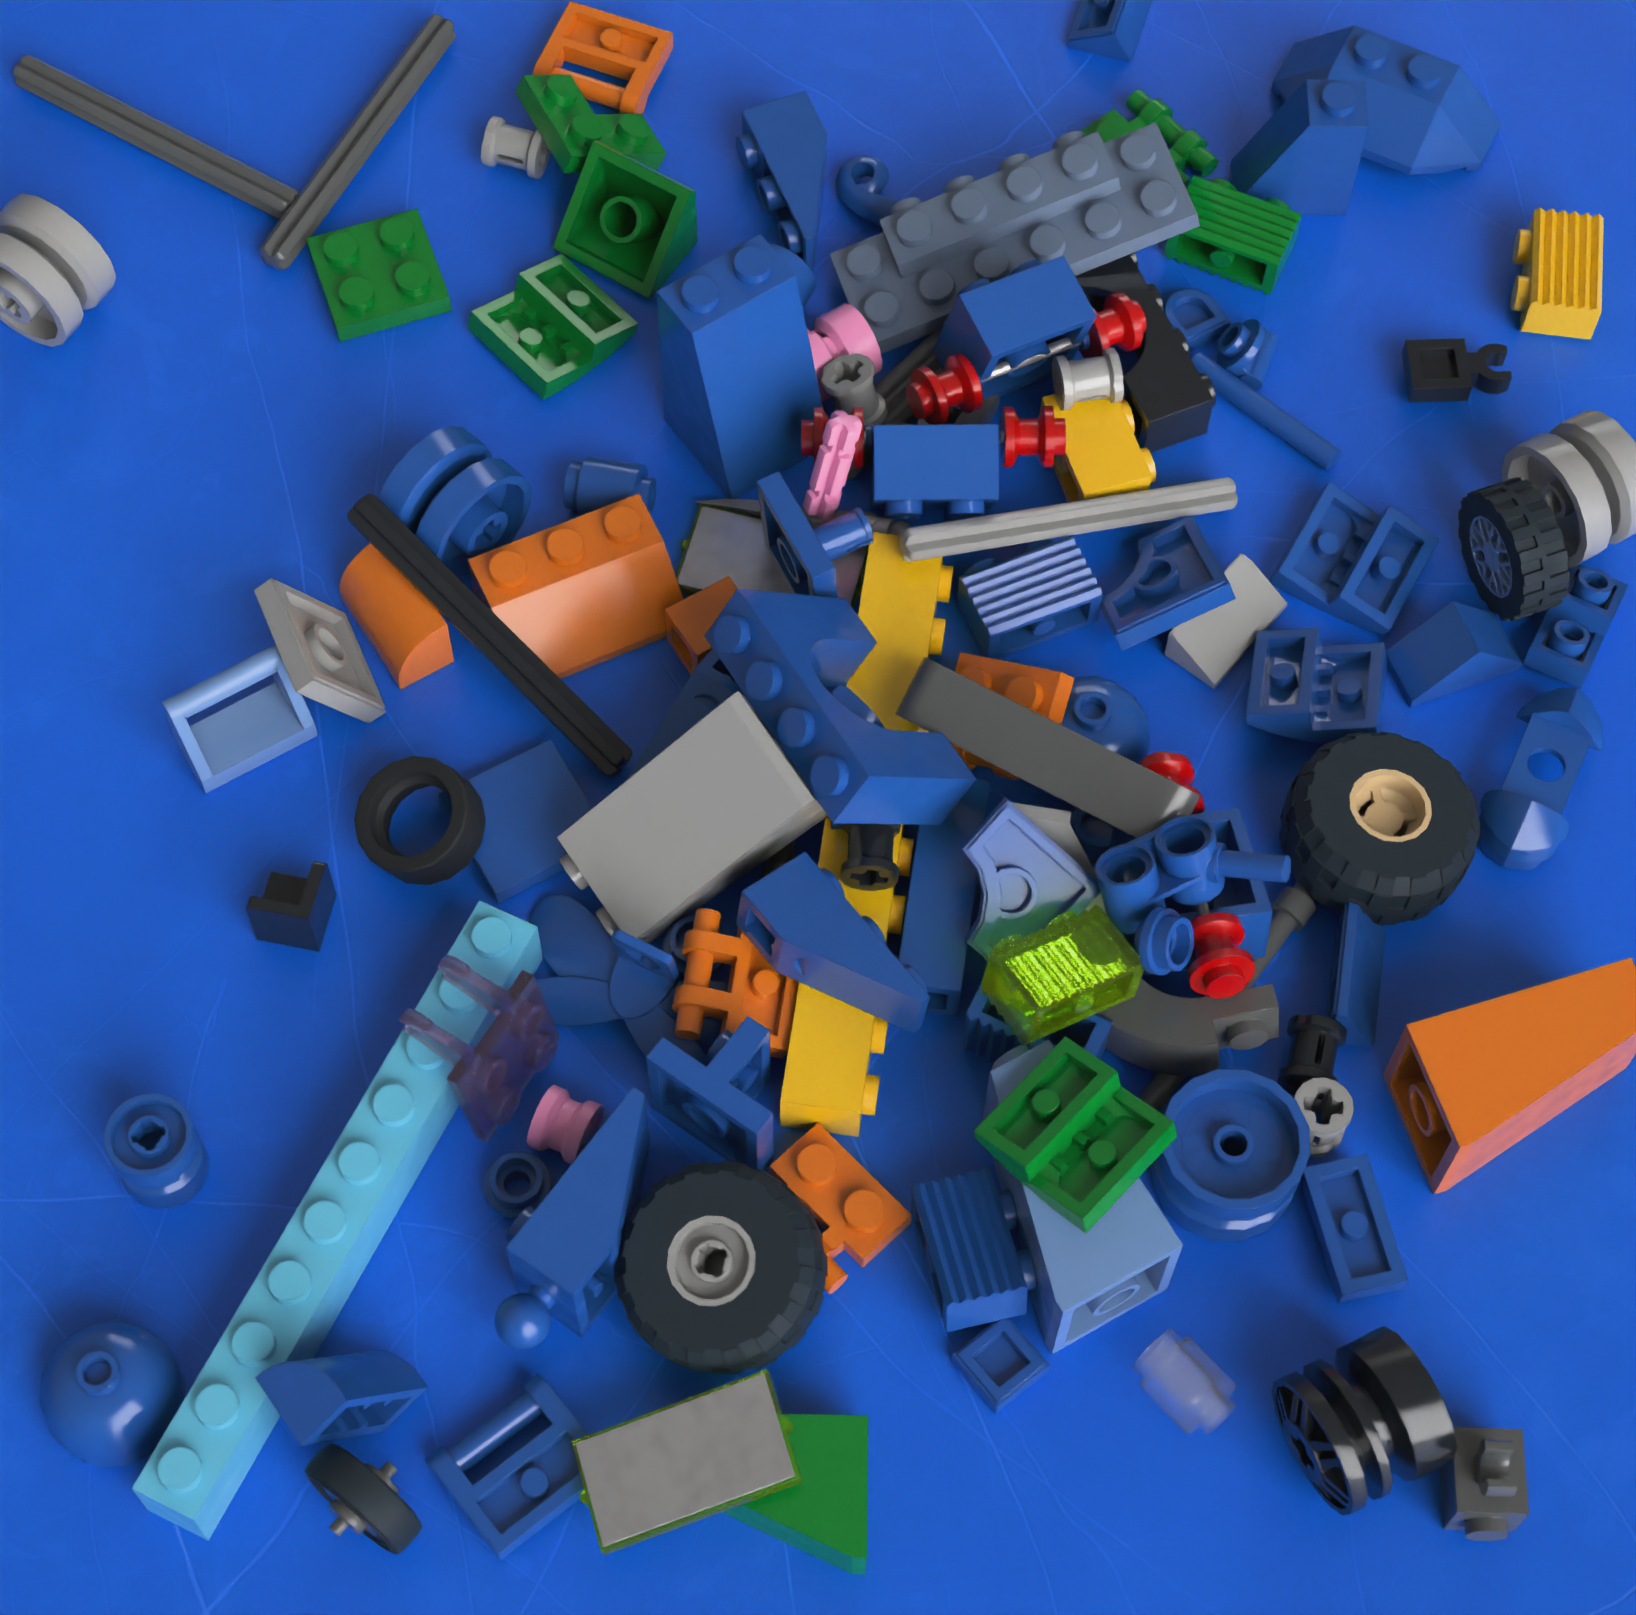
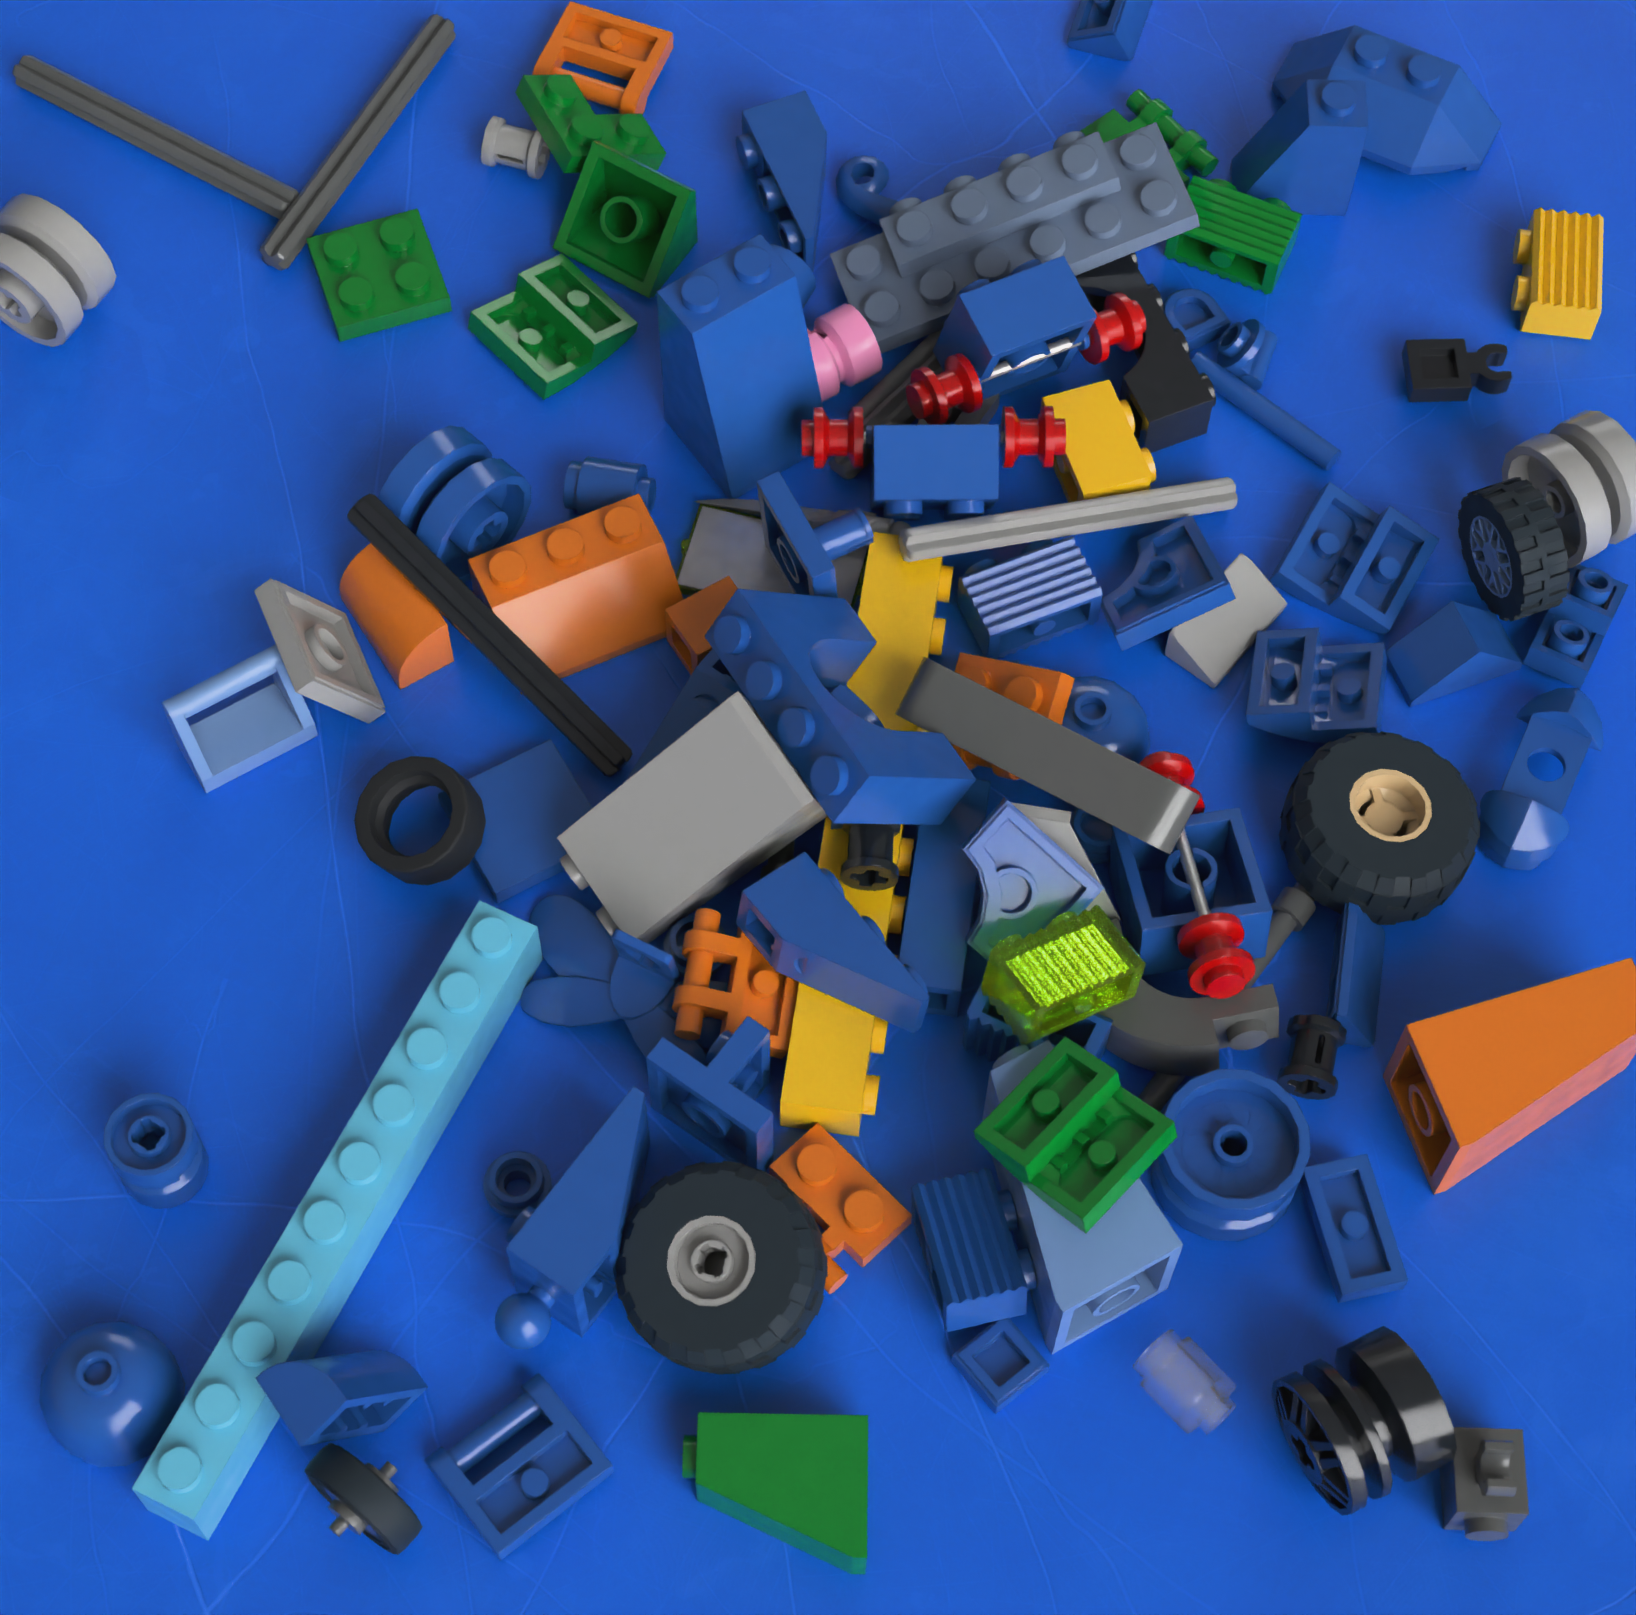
(294, 908): black panel -> none
(514, 1047): clear purple plate -> none
(564, 1123): bright pink wheel -> none
(686, 1462): flat silver piece -> none
(832, 465): bright pink axle -> none
(851, 384): light grey bush -> none
(1087, 379): light grey bush -> none
(1164, 941): blue plate -> none
(1177, 863): blue beam -> none
(1335, 1111): light grey bush -> none

